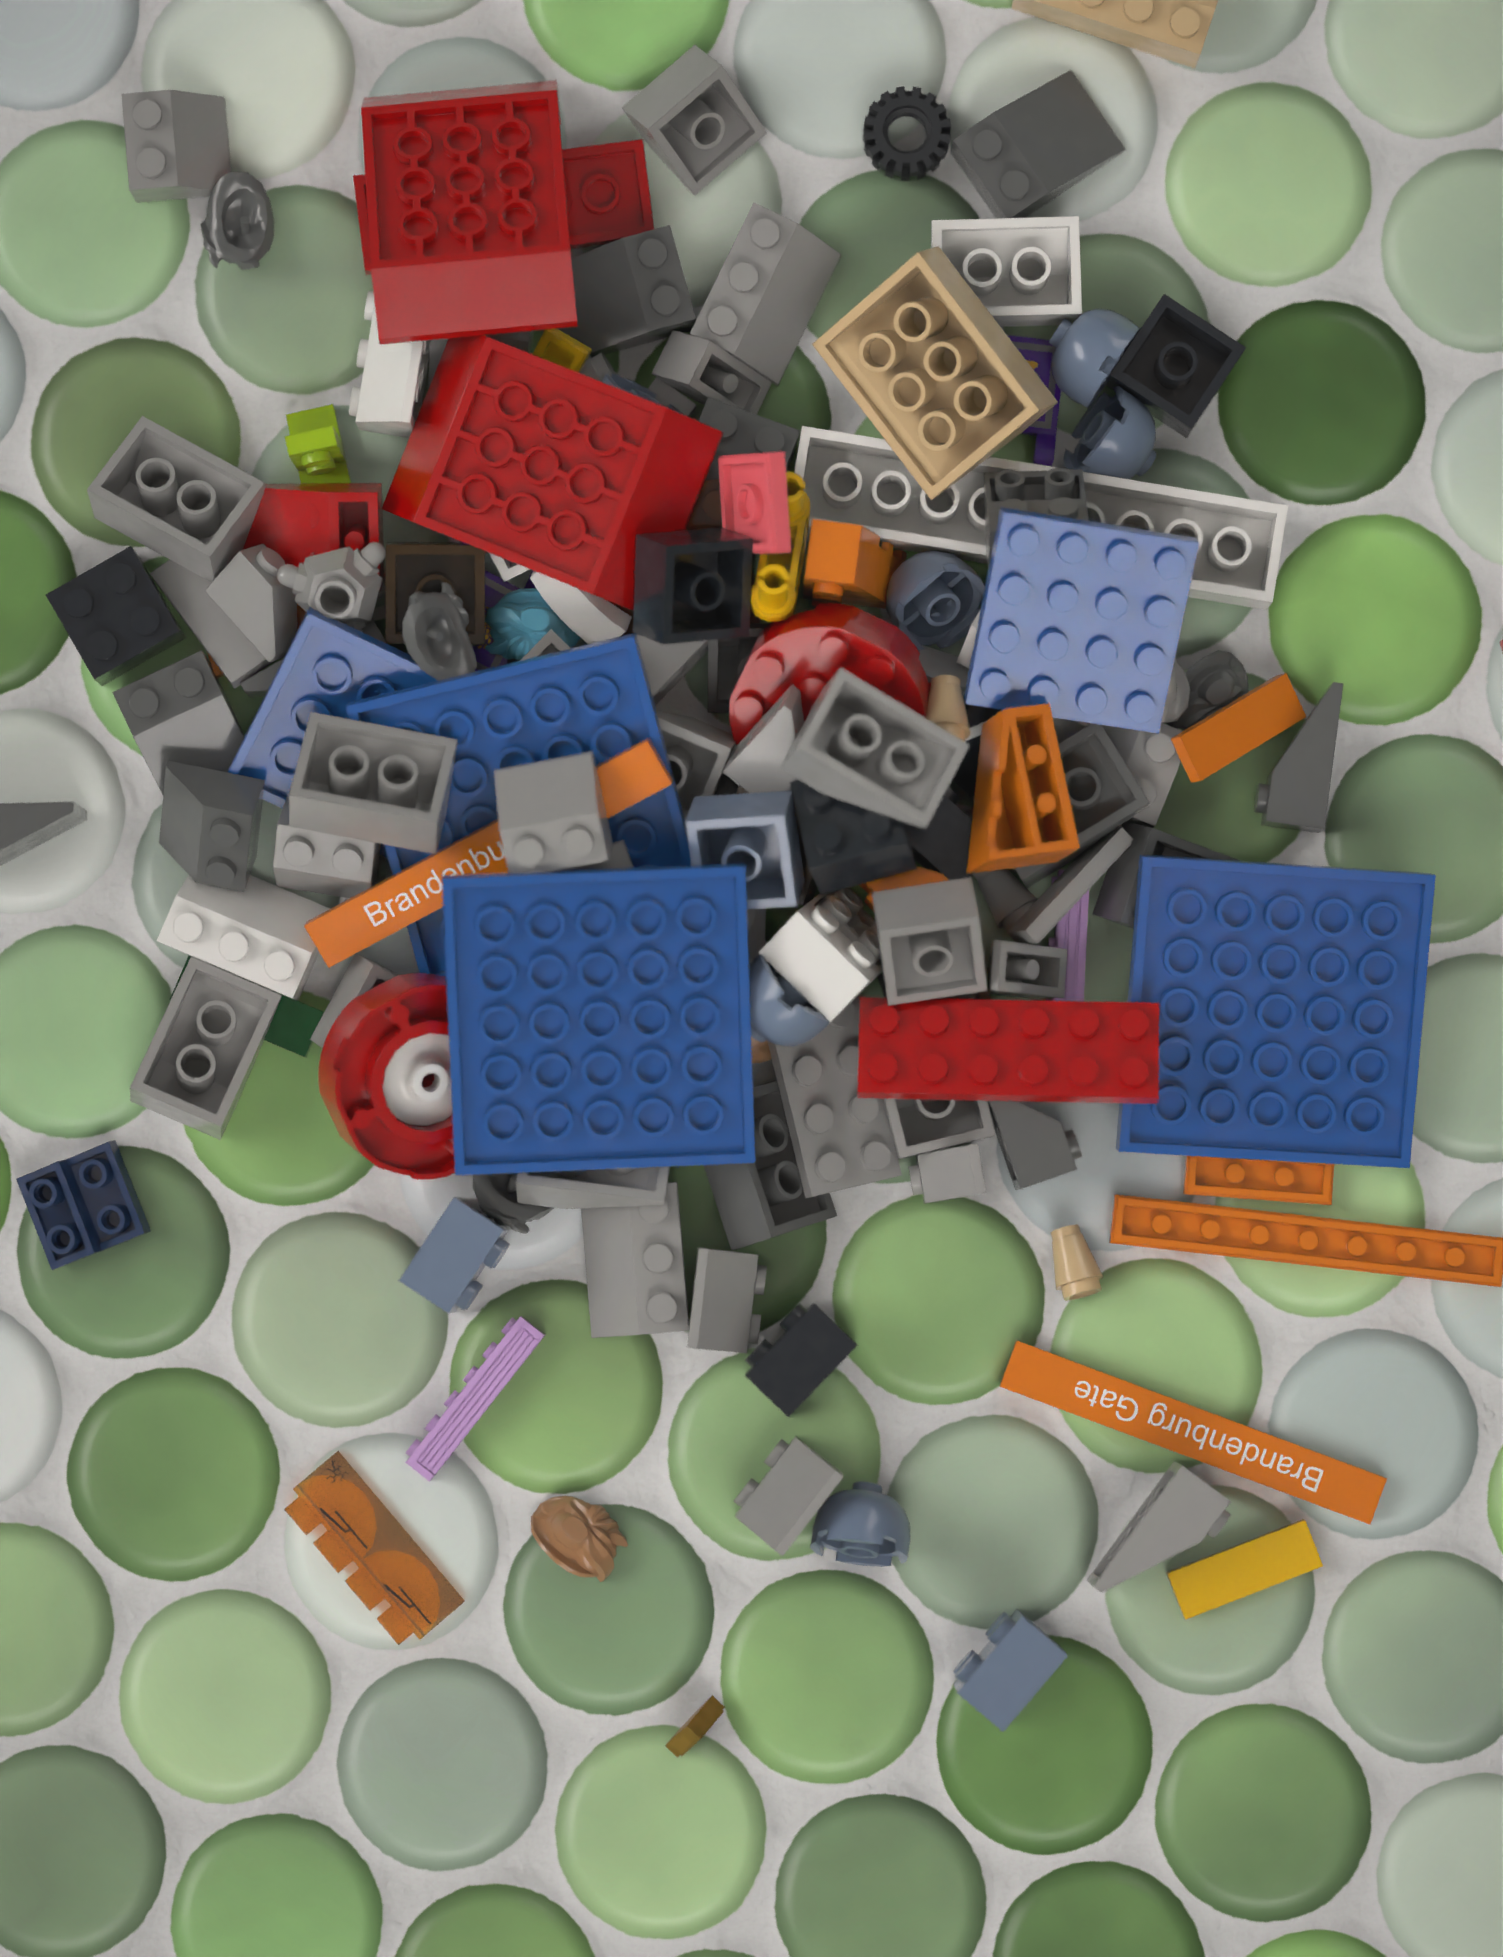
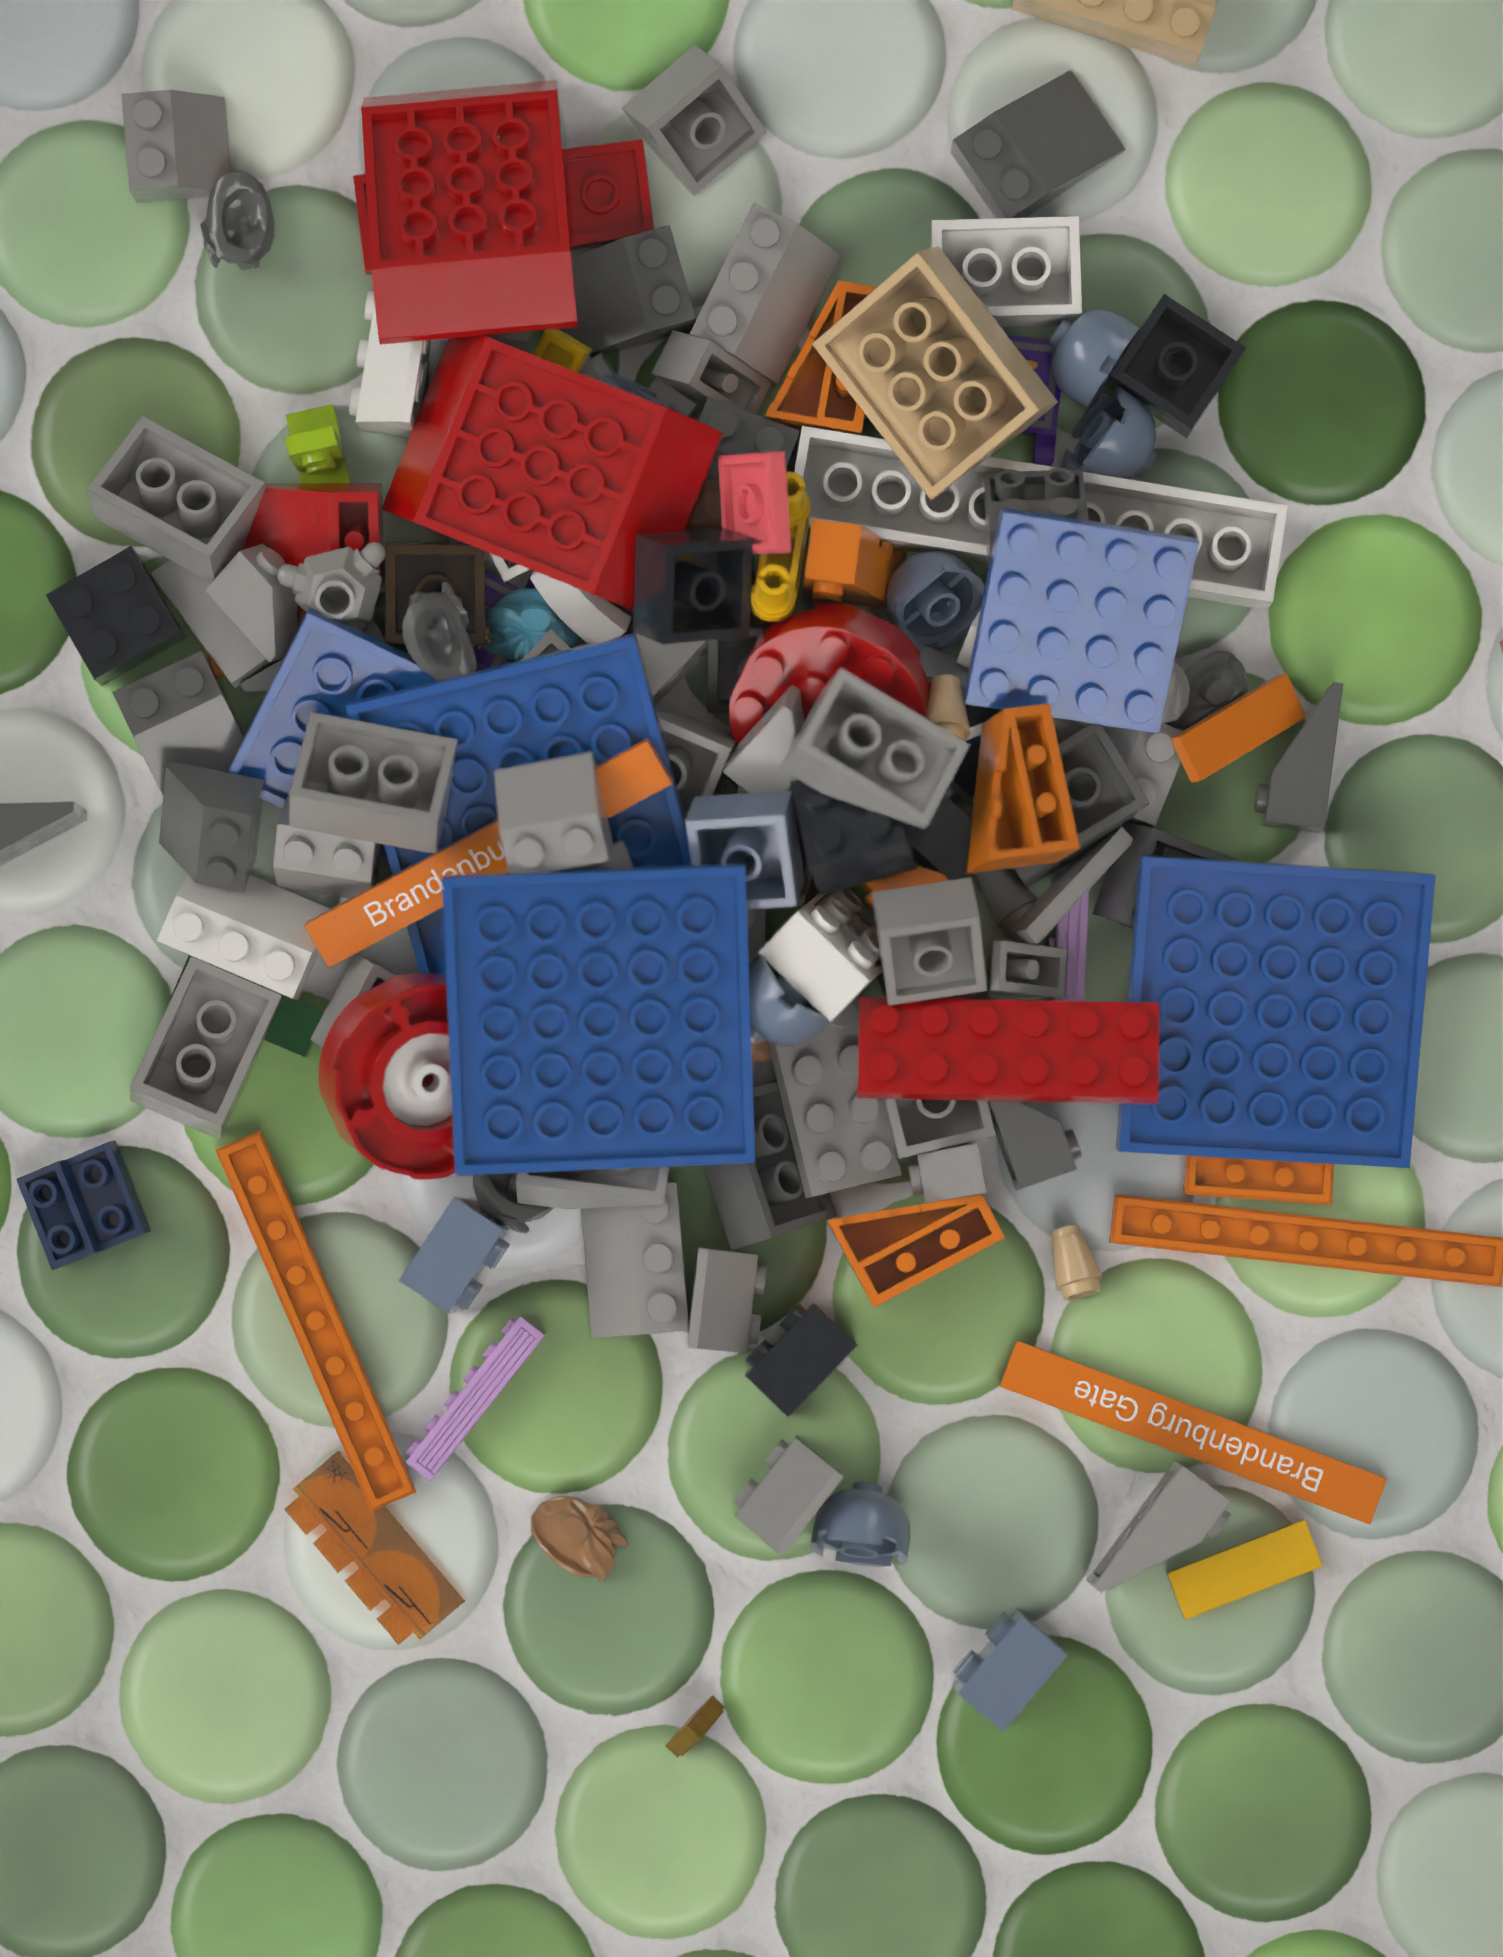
(315, 1321): none -> orange tile
(811, 390): none -> orange wedge
(910, 104): black tyre -> none
(914, 1242): none -> orange wedge

